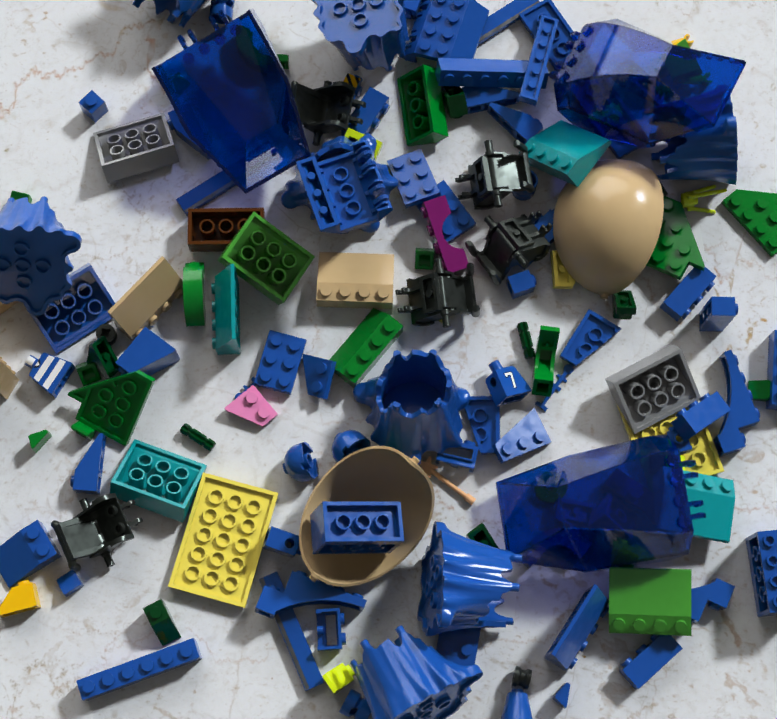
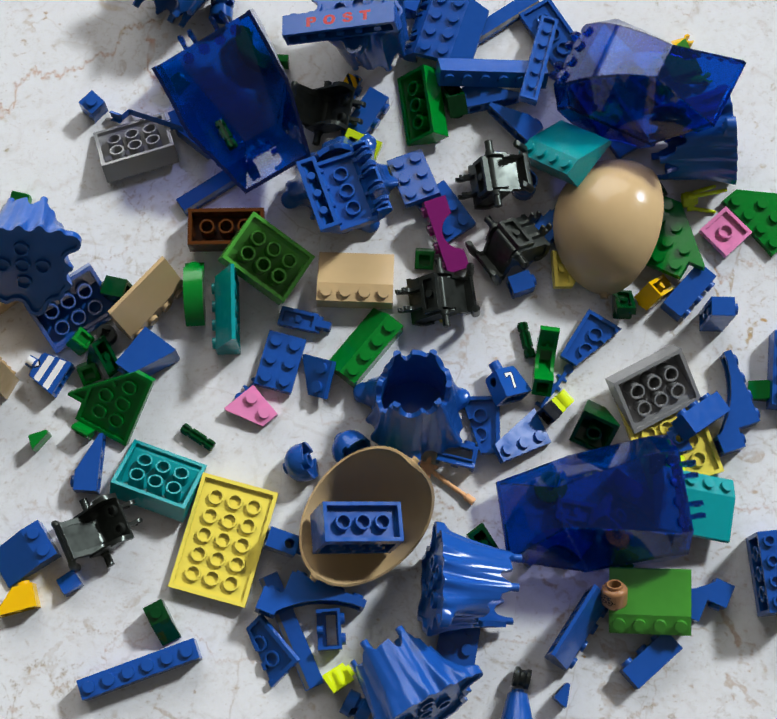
(80, 341): none -> green slope
(114, 288): none -> dark green slope
(116, 117): none -> blue piece
(226, 134): none -> dark green axle
(273, 650): none -> blue wing
(302, 320): none -> blue hinge
(340, 23): none -> brick
(555, 407): none -> leg
(594, 427): none -> dark green slope
(614, 595): none -> medium nougat head
(654, 292): none -> yellow slope
(725, 232): none -> bright pink plate

